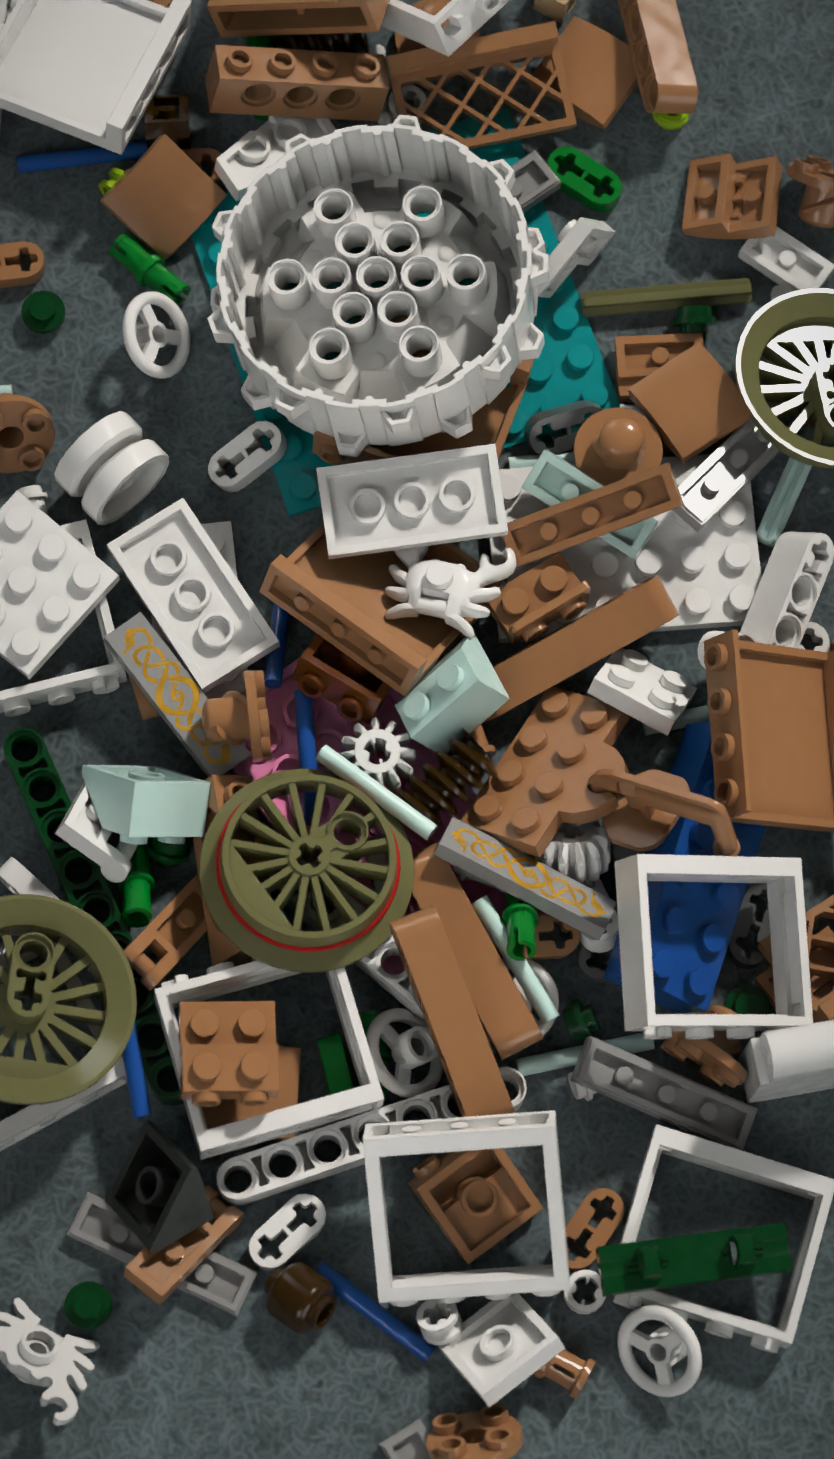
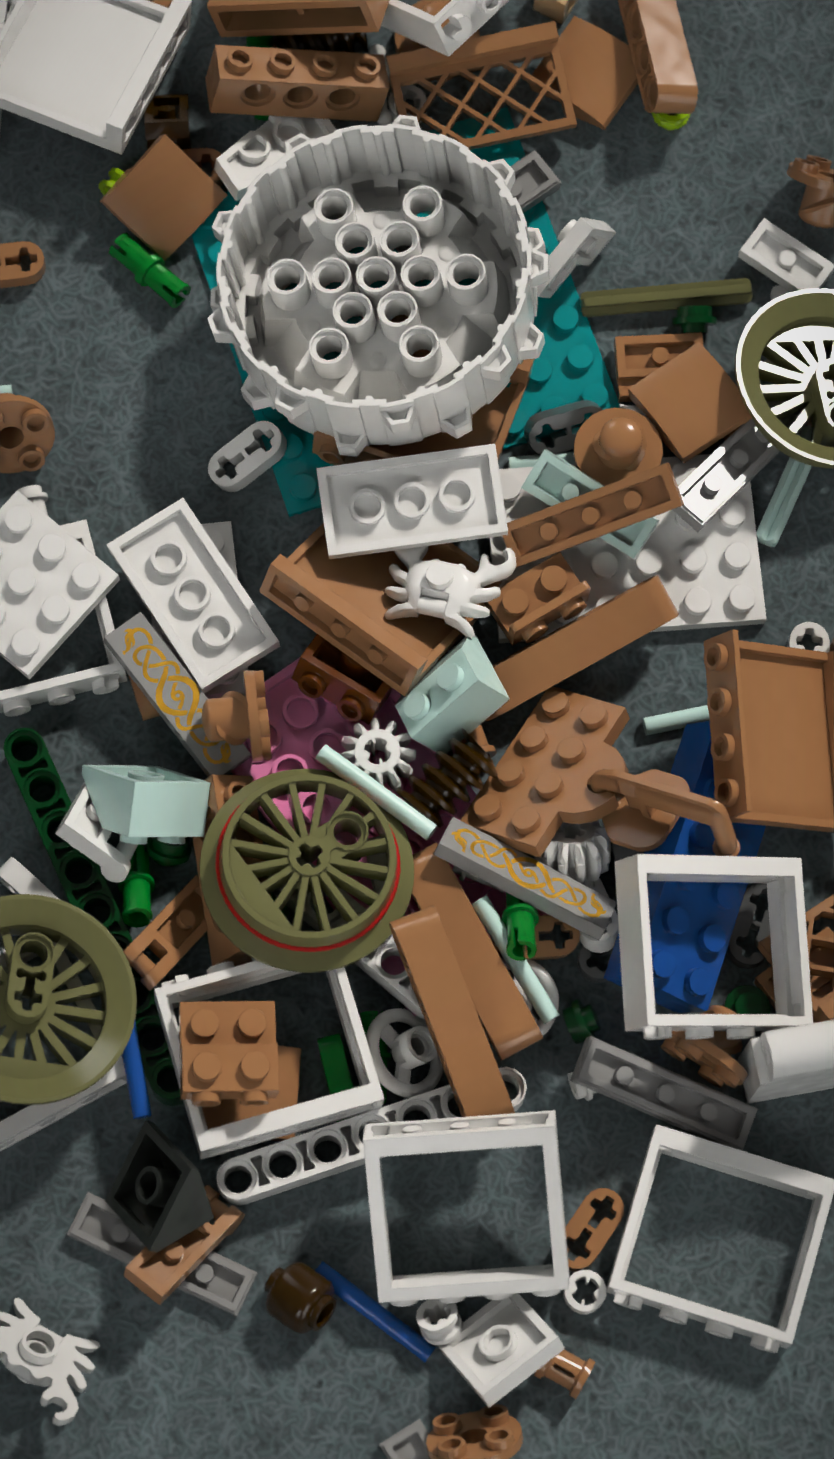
(43, 312): dark green plate -> none
(78, 157): blue bar -> none
(88, 1305): dark green plate -> none
(111, 468): white wheel -> none
(146, 337): white piece -> none
(275, 659): blue bar -> none
(279, 1223): white beam -> none
(306, 746): blue bar -> none
(474, 1198): medium nougat plate -> none
(569, 1056): light aqua bar -> none
(588, 172): green beam -> none
(642, 690): white plate -> none
(663, 1349): white piece -> none
(693, 1259): dark green hinge -> none
(732, 198): medium nougat slope -> none
(786, 591): white beam -> none

